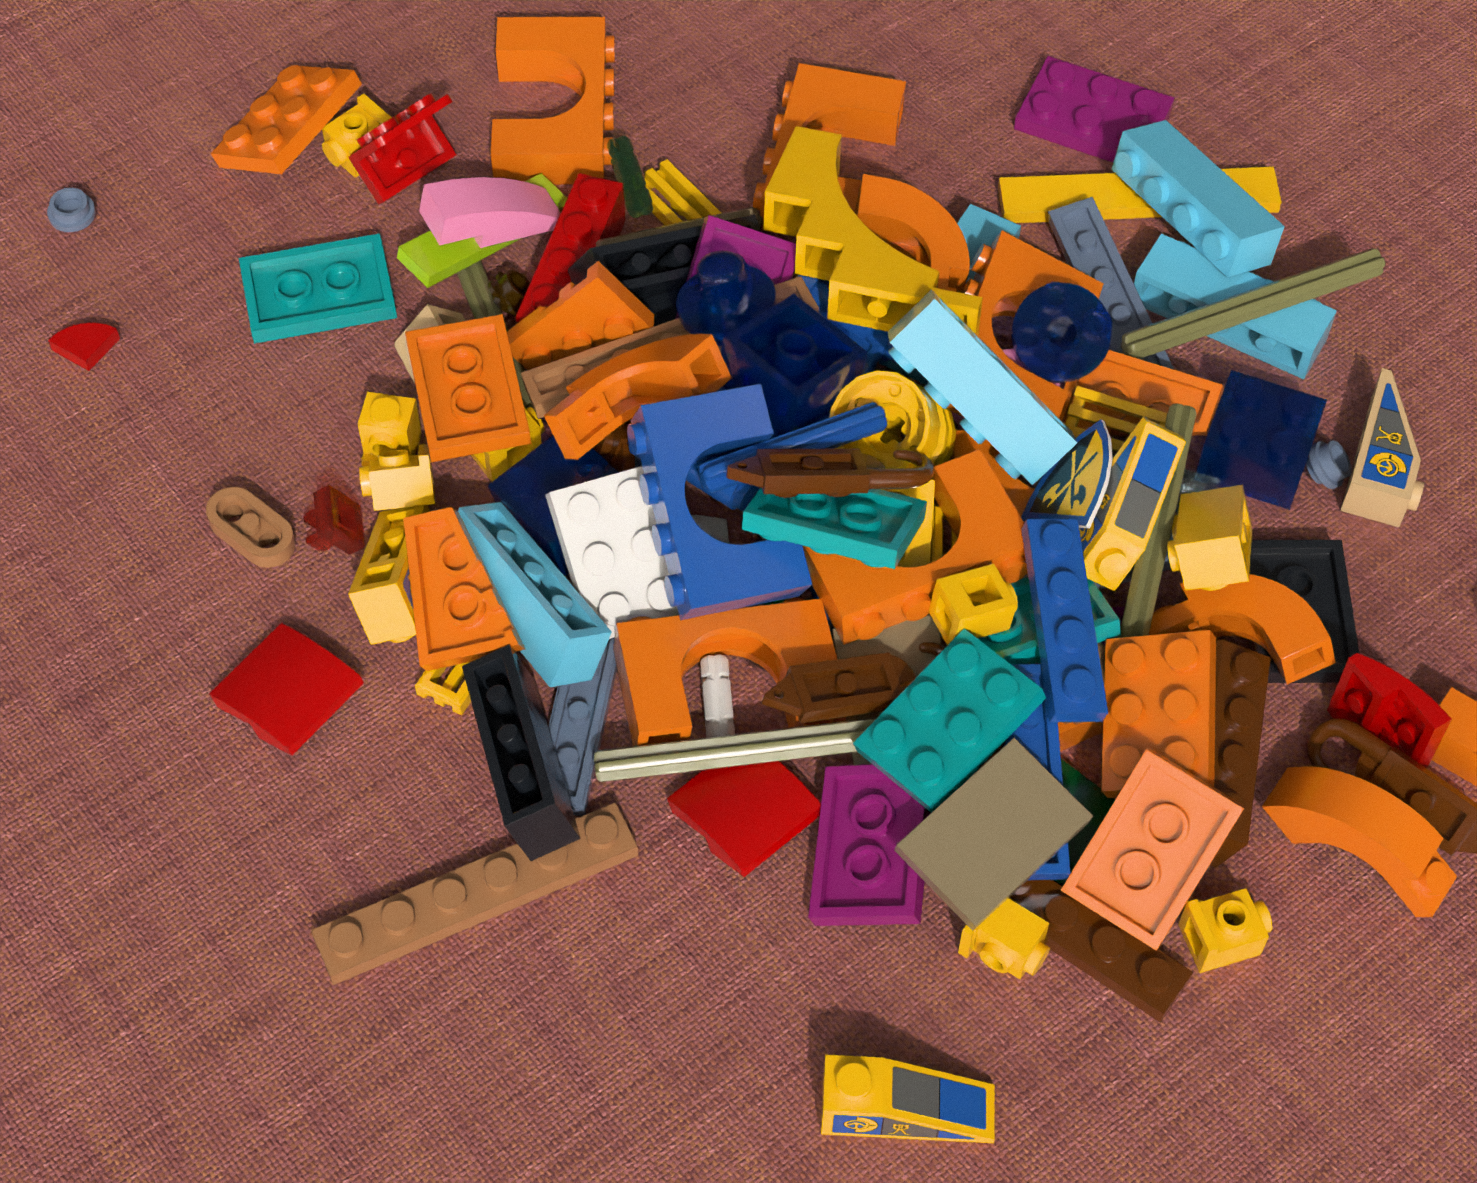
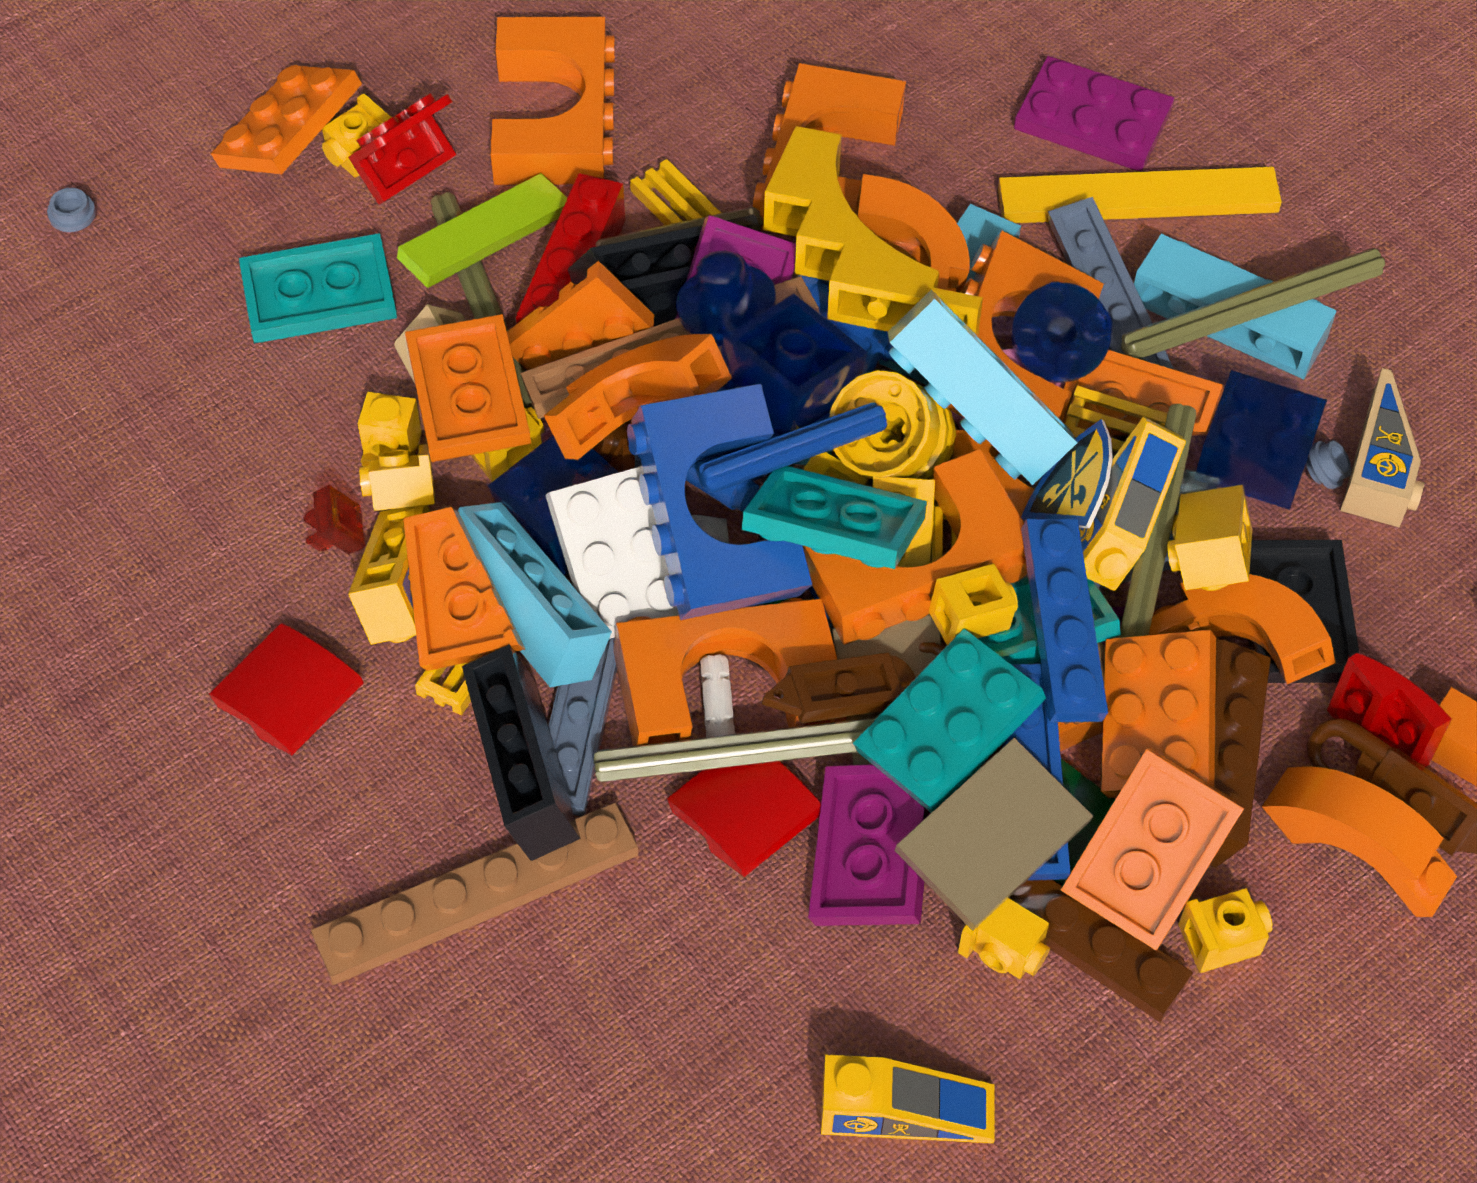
(84, 343): red tile -> none
(255, 528): medium nougat plate -> none
(487, 210): bright pink slope -> none
(508, 291): dark brown plate -> none
(630, 174): clear green axle -> none
(828, 471): reddish brown plate -> none
(1197, 198): medium azure brick -> none

